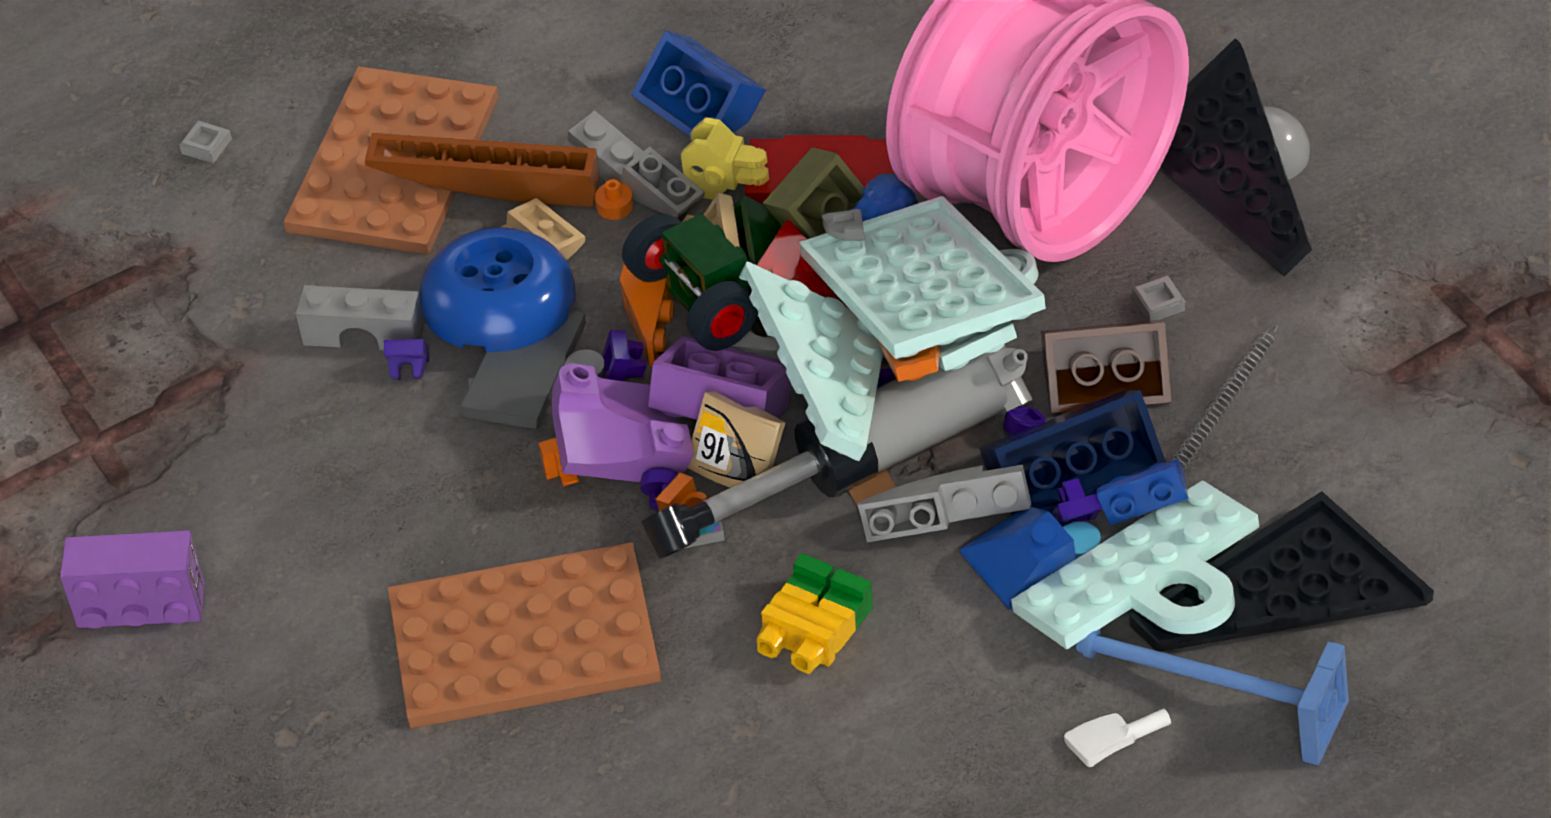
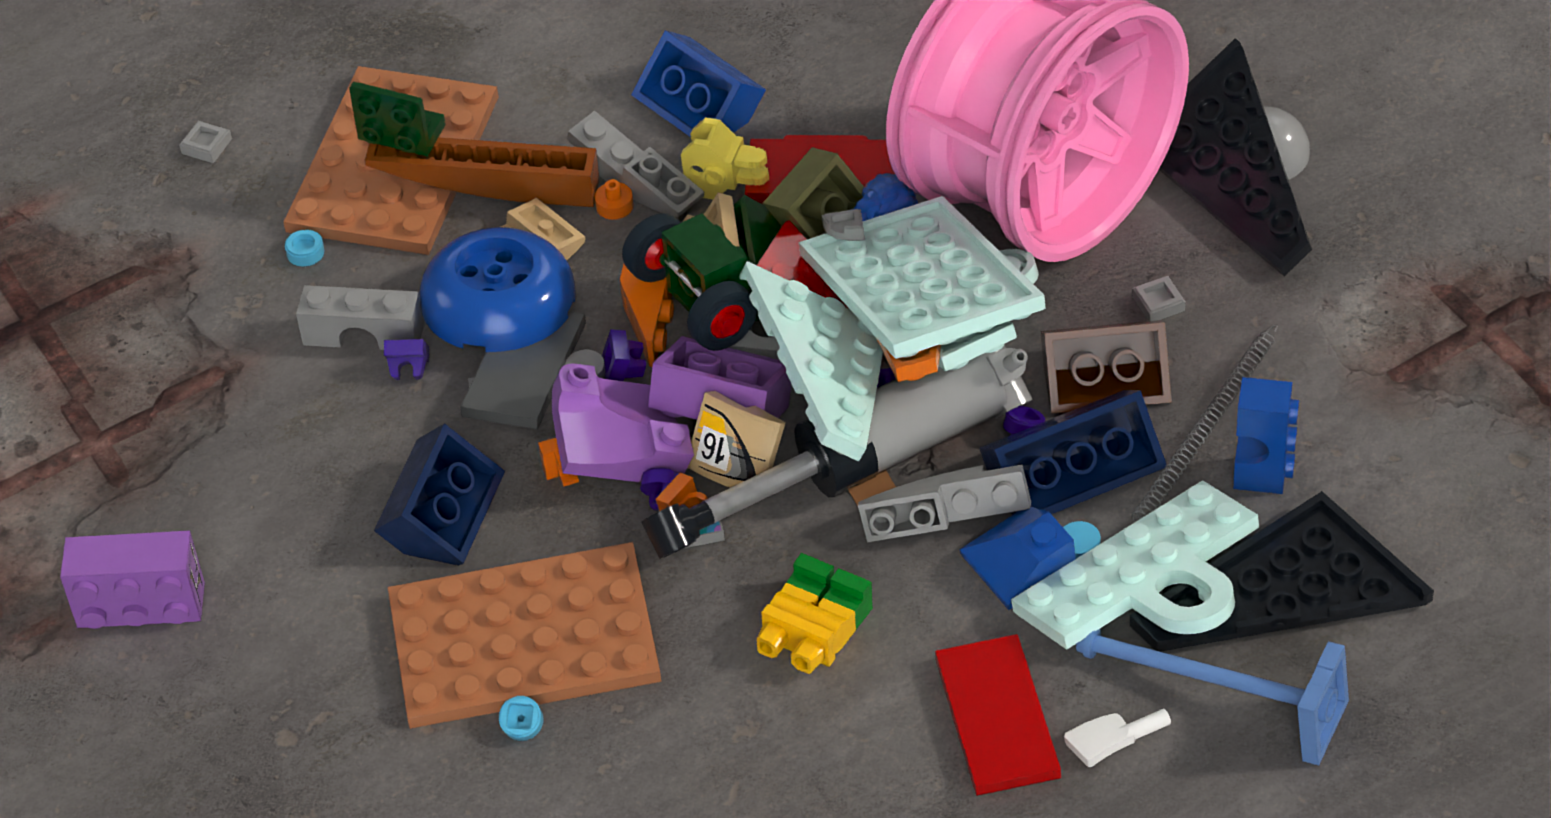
(304, 248): none -> medium azure tile
(394, 119): none -> dark green bracket
(440, 498): none -> dark blue slope
(521, 718): none -> medium azure tile
(997, 715): none -> red tile
(1075, 505): dark purple tile -> none
(1143, 492): blue bracket -> none
(1265, 435): none -> blue arch

